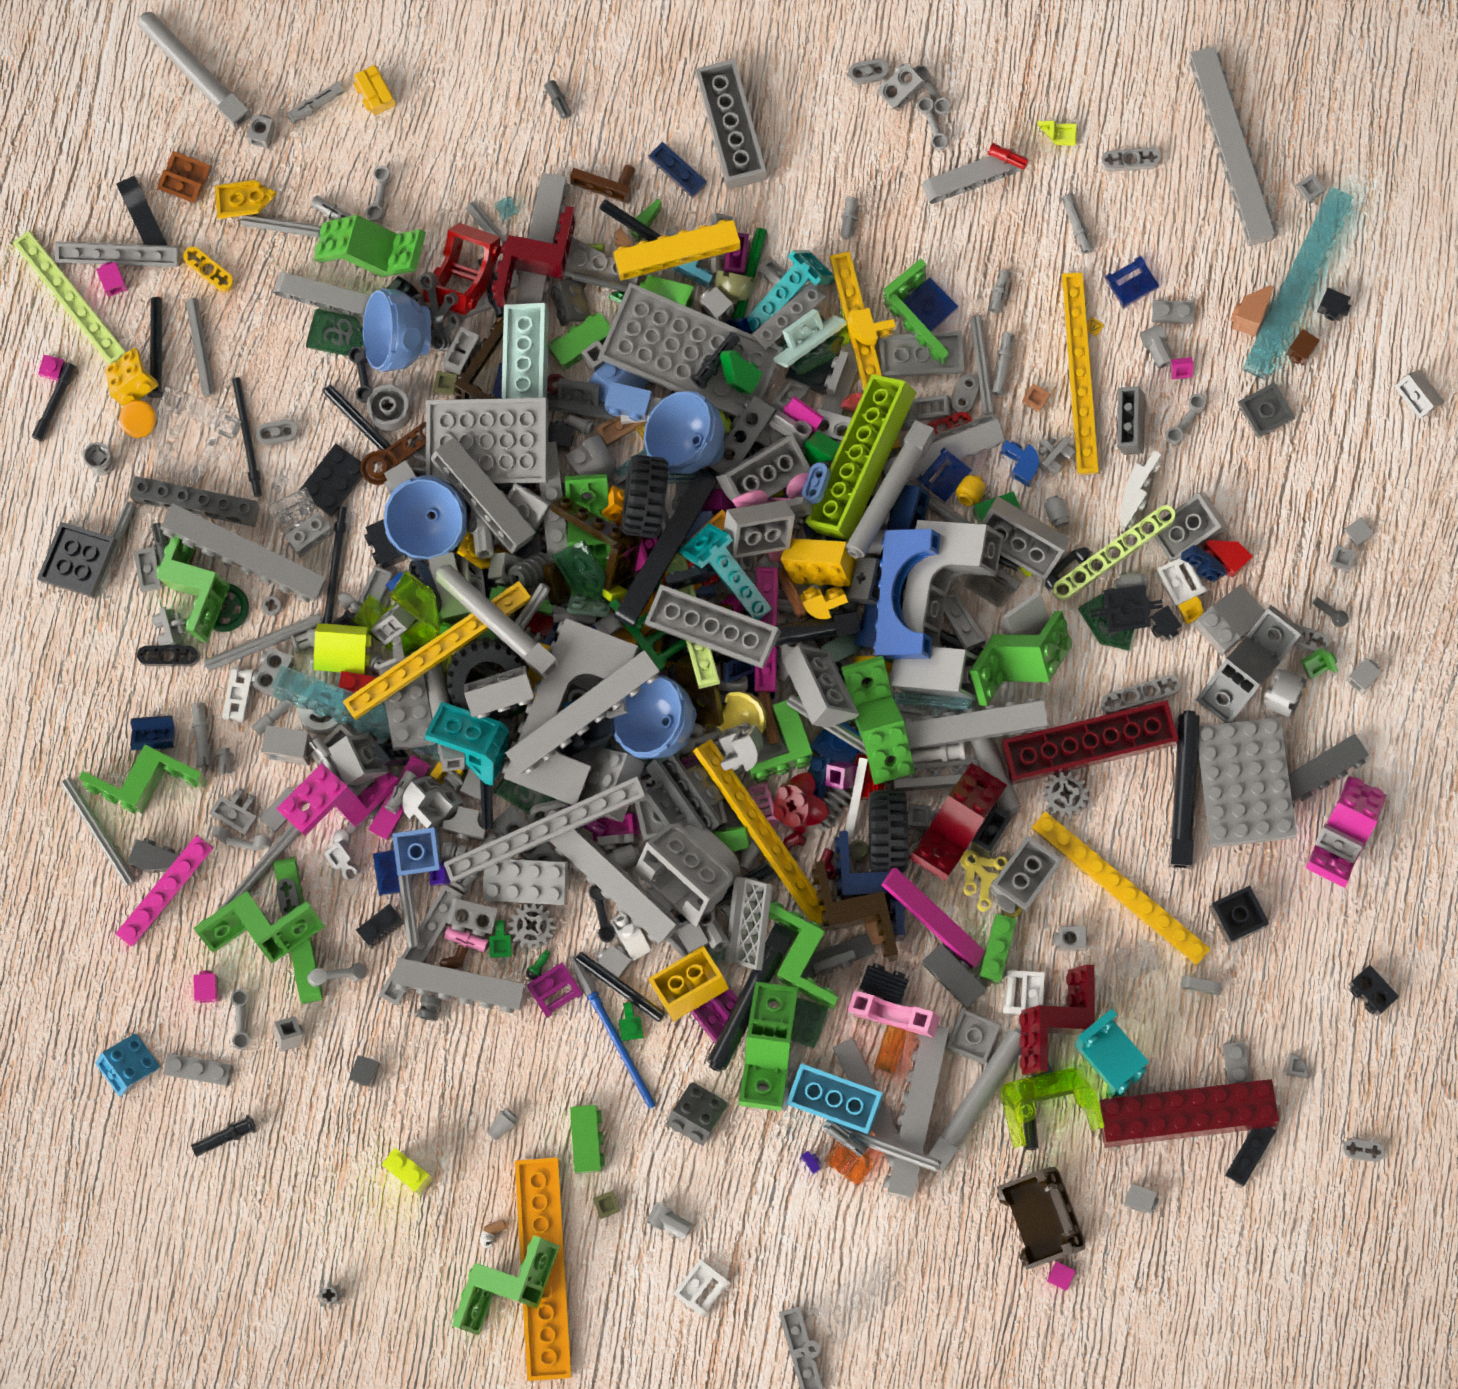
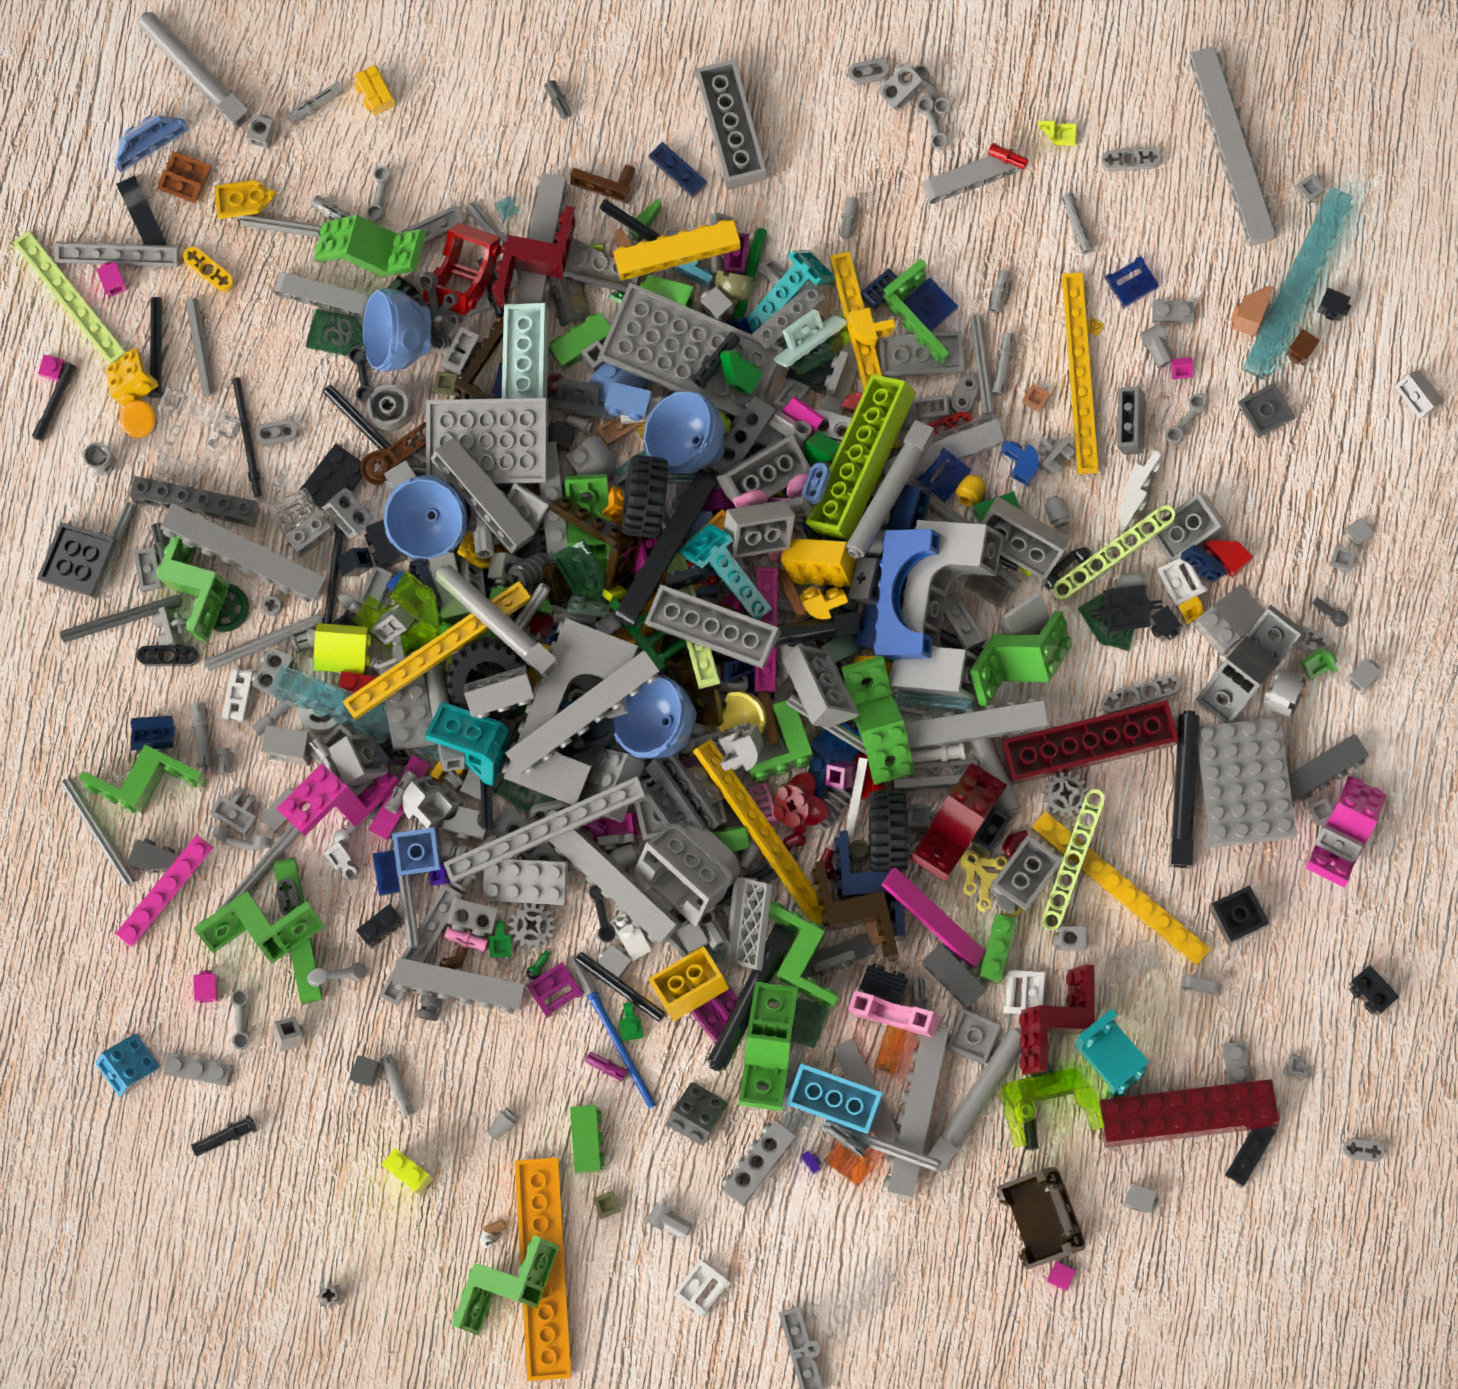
(119, 618): none -> dark grey axle
(146, 138): none -> medium blue wedge
(344, 516): none -> light grey brick
(355, 562): none -> black brick
(397, 1086): none -> light grey pin
(438, 224): none -> light grey plate
(606, 1066): none -> magenta axle
(783, 1140): none -> light grey brick
(868, 299): none -> dark blue slope
(918, 993): none -> dark grey axle
(1012, 841): none -> dark red arm
(1073, 848): none -> yellowish green beam
(1320, 811): none -> light grey plate

